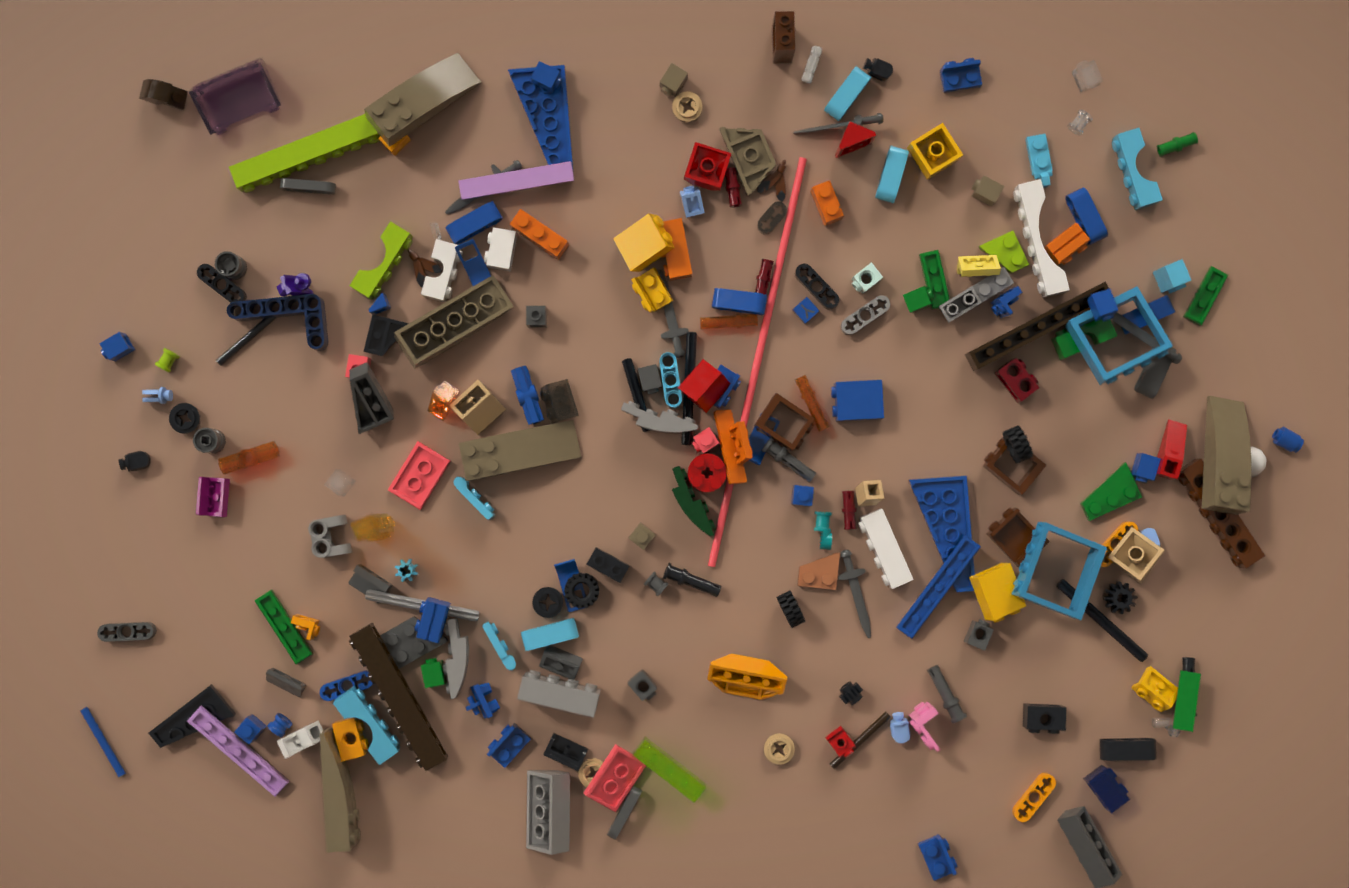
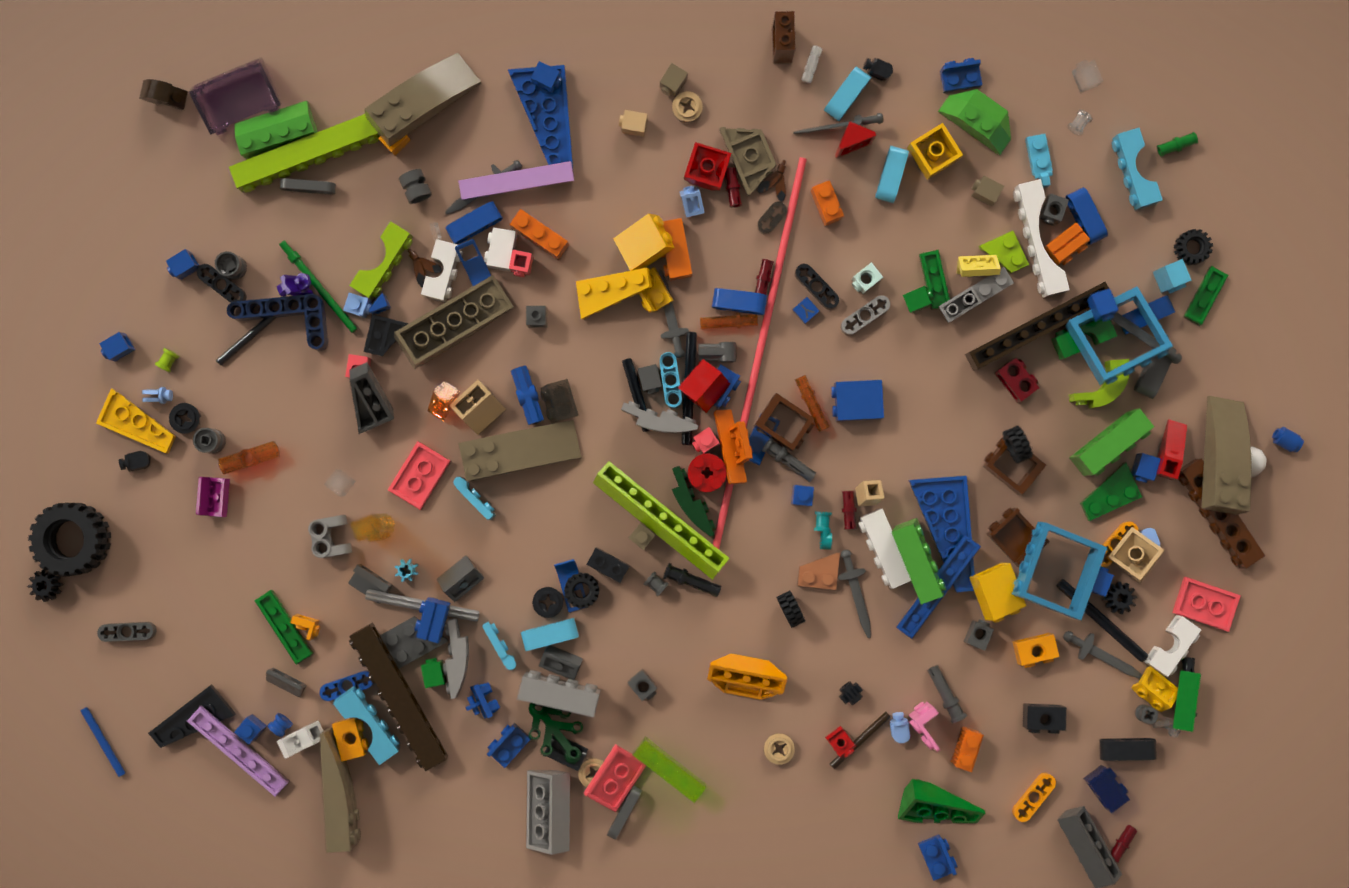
(38, 585): none -> black gear
(45, 533): none -> black tyre
(129, 420): none -> yellow wing
(182, 264): none -> blue brick
(274, 129): none -> bright green slope
(295, 258): none -> green bar
(357, 305): none -> light blue bracket
(414, 183): none -> dark grey wheel
(460, 579): none -> dark grey panel
(521, 263): none -> coral brick
(553, 728): none -> dark green plant
(609, 290): none -> yellow wing
(633, 123): none -> tan brick
(660, 520): none -> lime brick
(721, 352): none -> dark grey piece
(918, 560): none -> bright green wedge
(928, 801): none -> green wedge
(967, 749): none -> orange brick
(979, 118): none -> bright green wedge
(1000, 304): blue bracket -> none
(1024, 647): none -> light orange brick
(1059, 204): none -> dark grey brick
(1087, 647): none -> dark grey sword
(1102, 582): none -> blue brick
(1107, 392): none -> lime arch
(1111, 442): none -> bright green brick
(1123, 843): none -> dark red axle
(1152, 714): none -> dark grey bush
(1184, 635): none -> white arch
(1205, 245): none -> black tyre
(1206, 604): none -> coral tile

